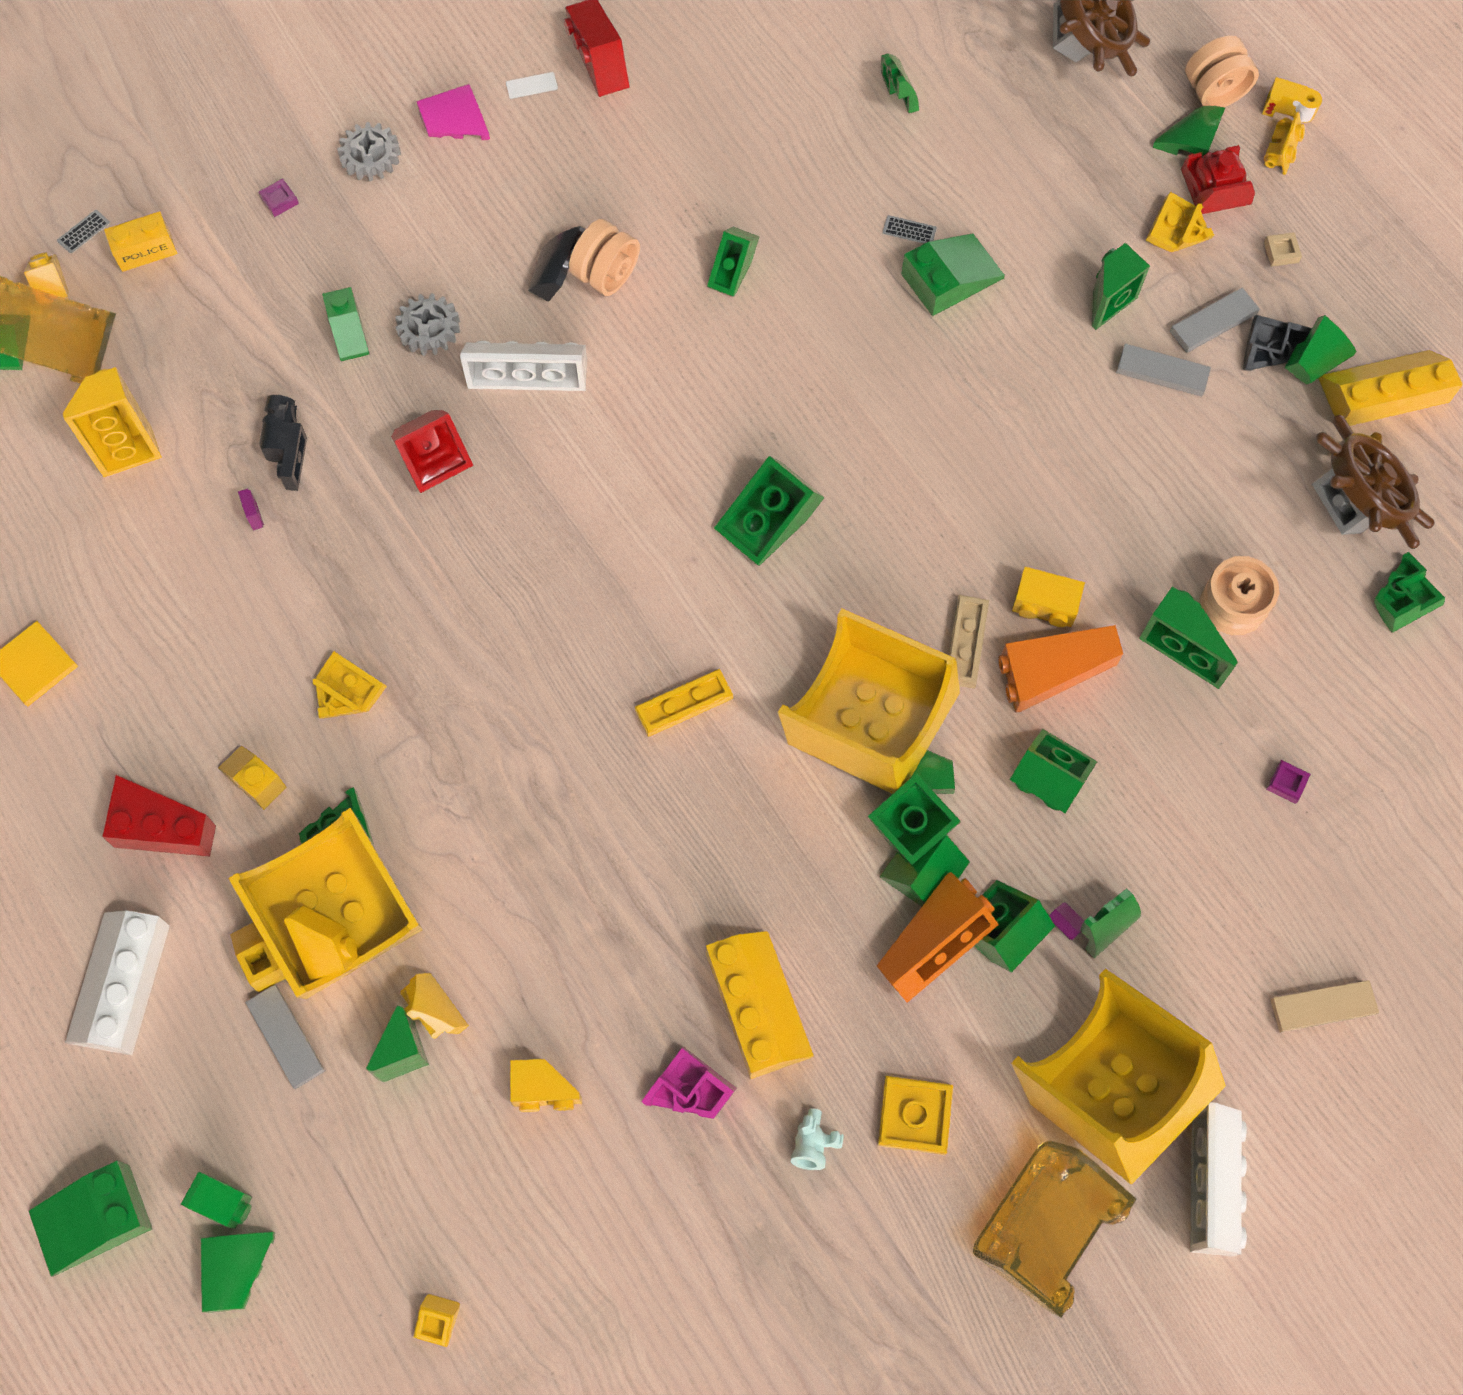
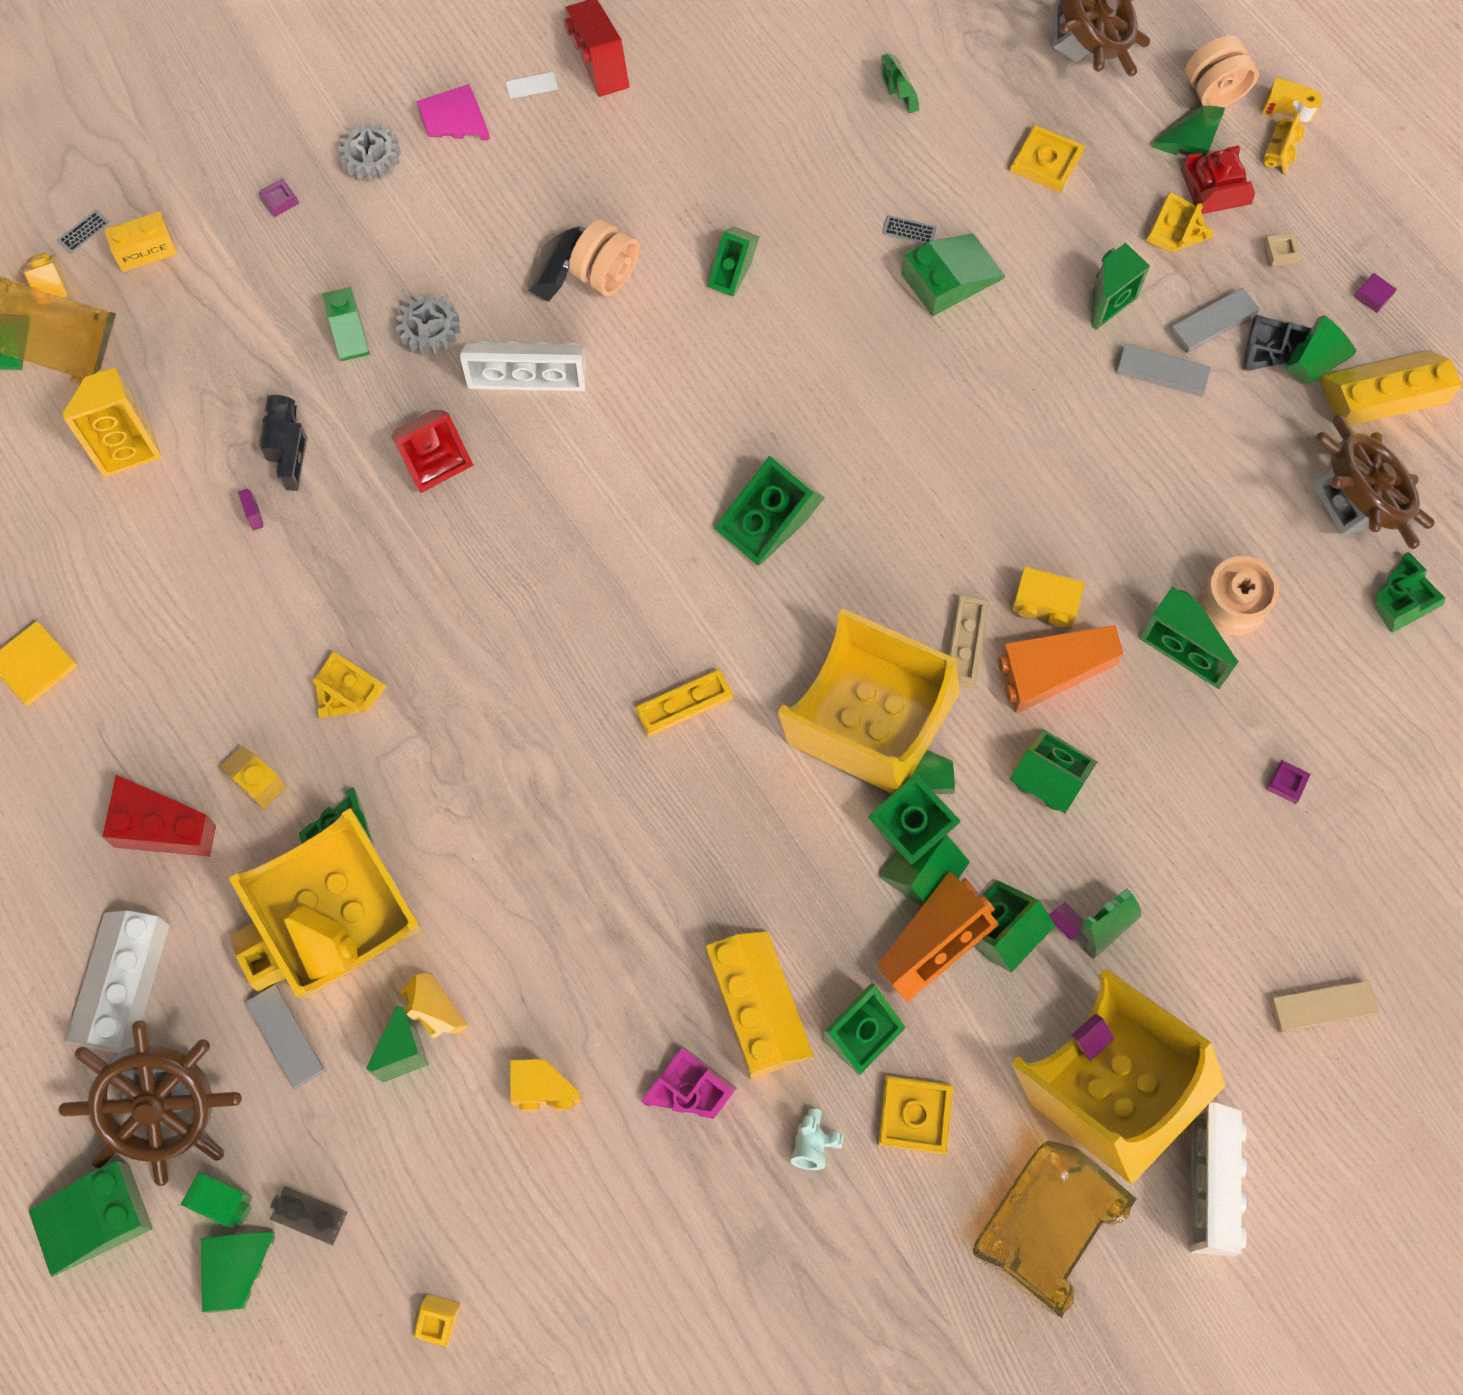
(151, 1087): none -> reddish brown brick
(307, 1215): none -> clear smoke hinge
(864, 1029): none -> green slope
(1047, 158): none -> yellow tile
(1092, 1036): none -> magenta tile
(1375, 292): none -> magenta tile

